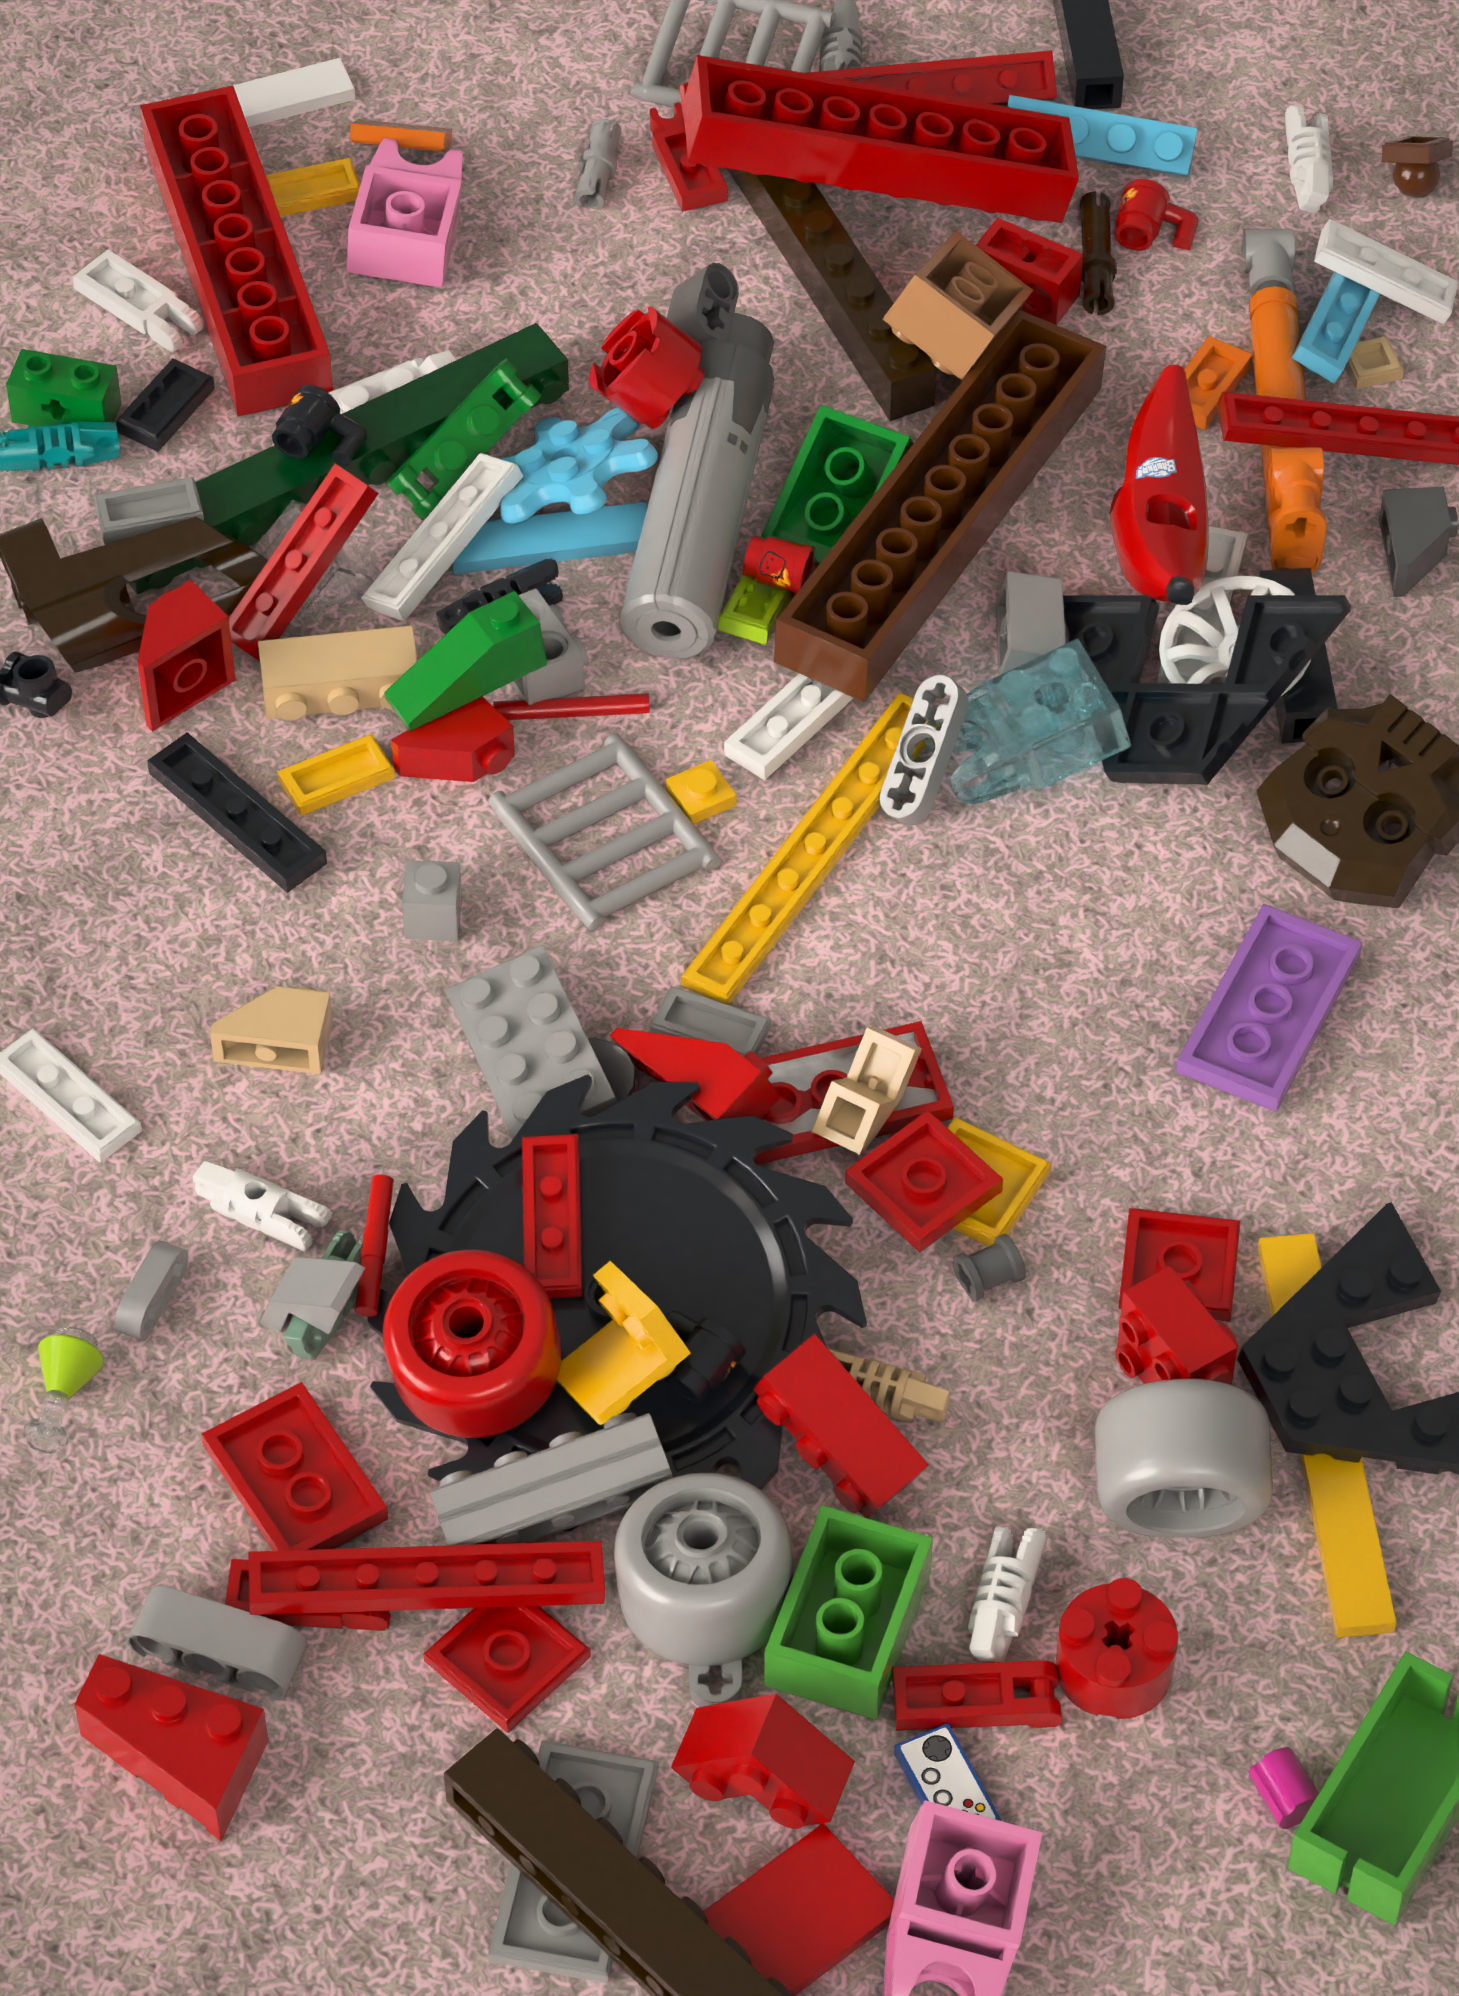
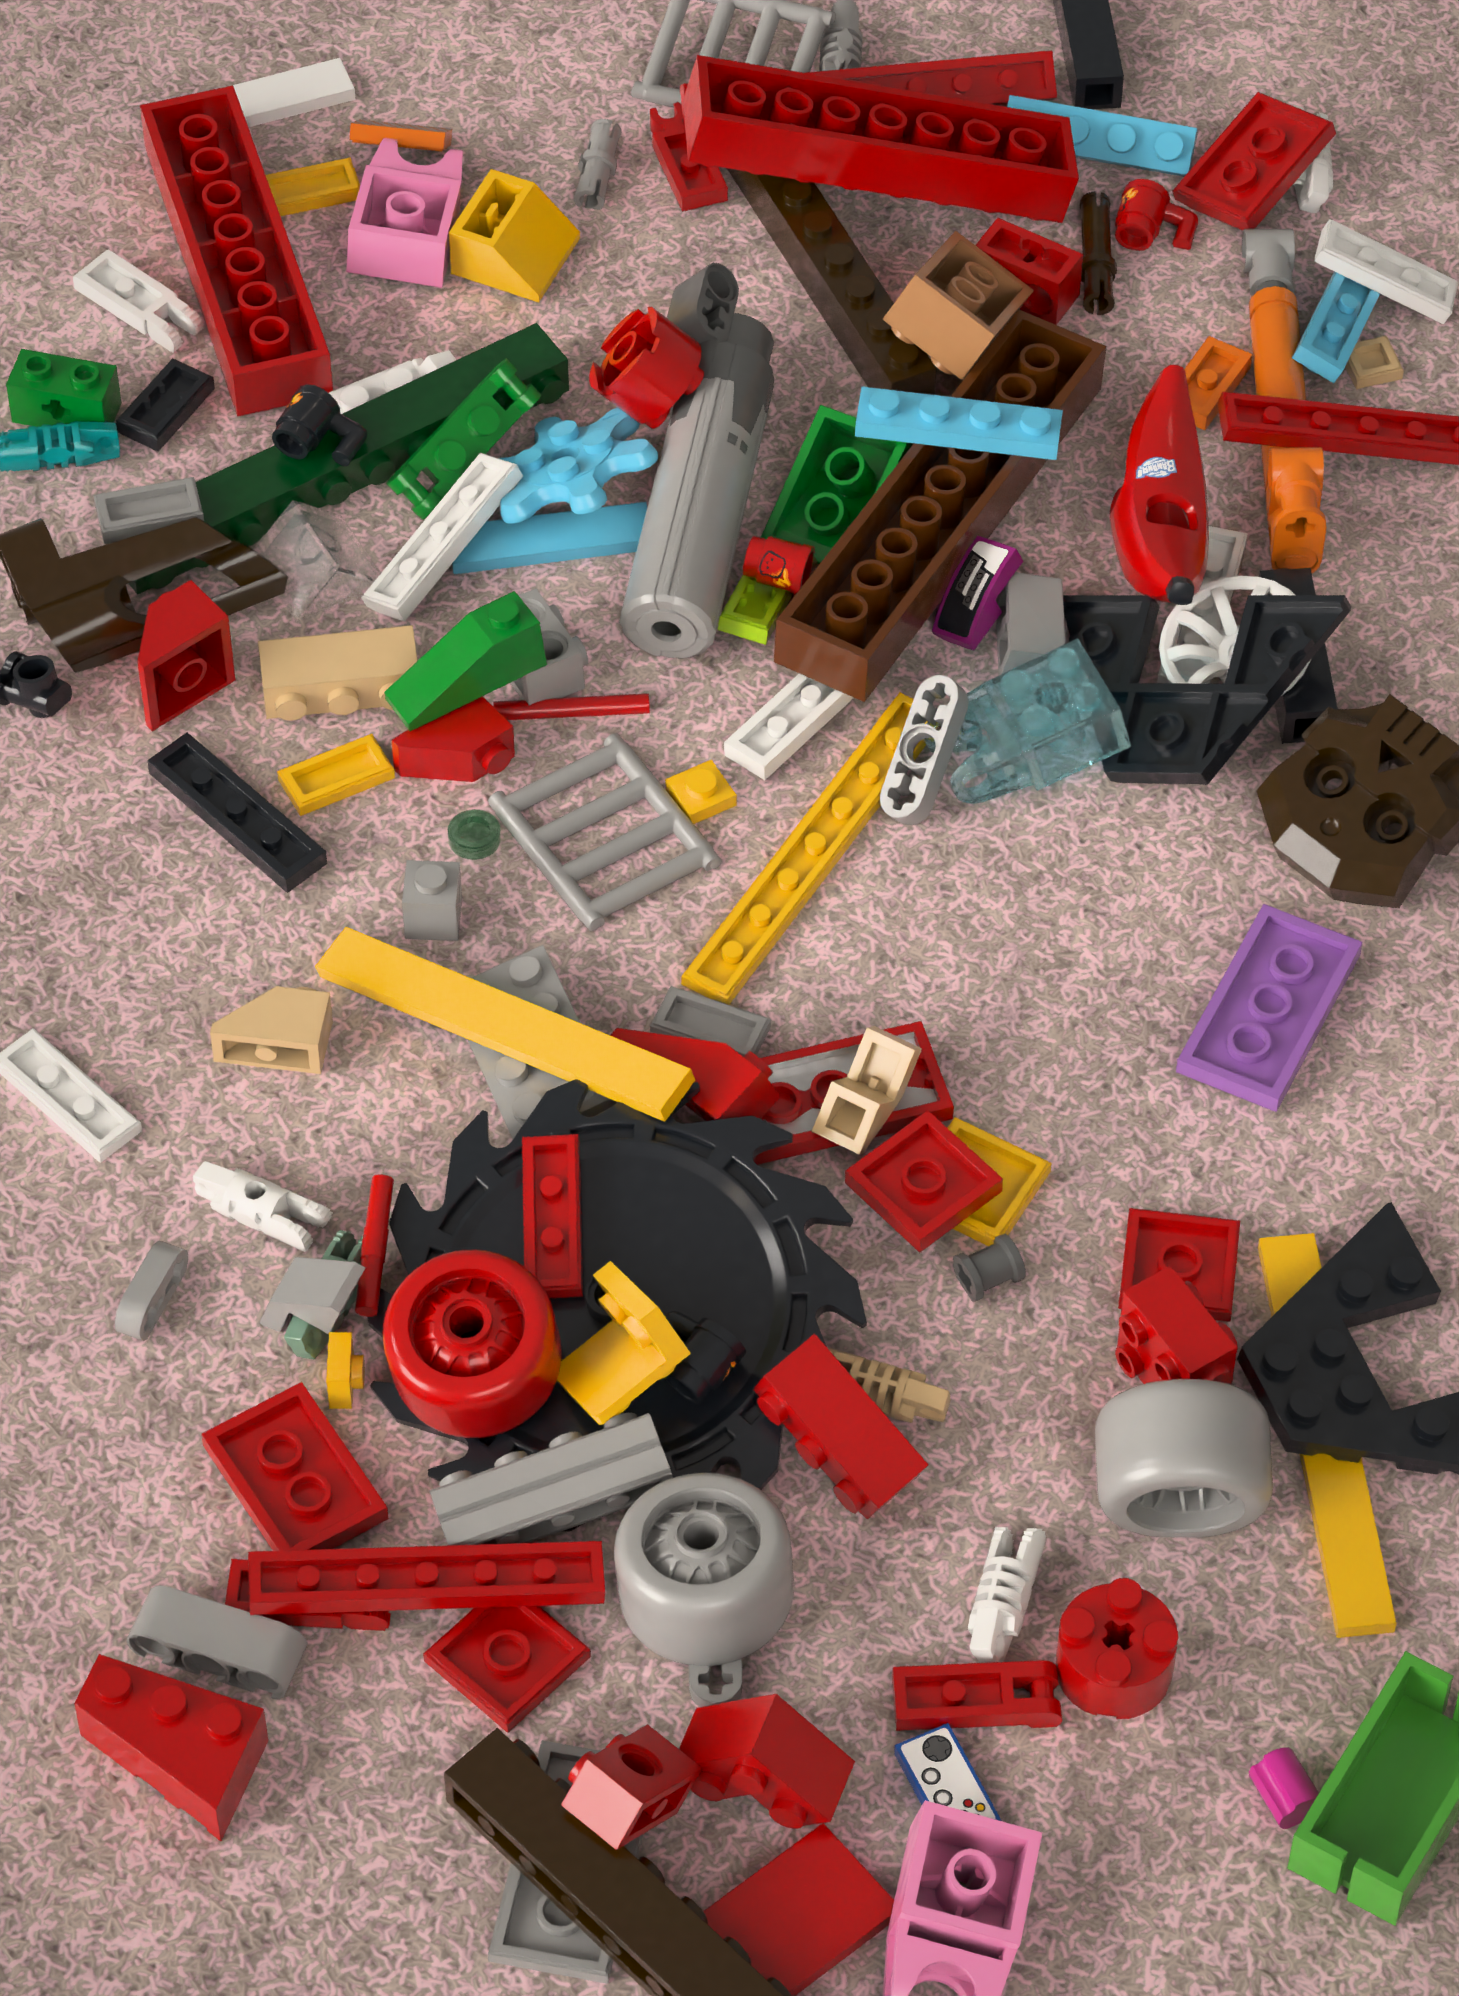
(67, 1364): piece -> none
(300, 560): red plate -> none
(344, 1370): none -> yellow plate
(474, 834): none -> clear green tile
(506, 1023): none -> yellow tile
(511, 237): none -> yellow slope
(521, 581): black hinge -> none
(630, 1785): none -> red brick
(848, 1612): bright green brick -> none
(958, 423): none -> medium azure plate
(969, 600): none -> slope
(1254, 162): none -> red tile
(1415, 533): dark grey slope -> none
(1416, 162): reddish brown tile -> none

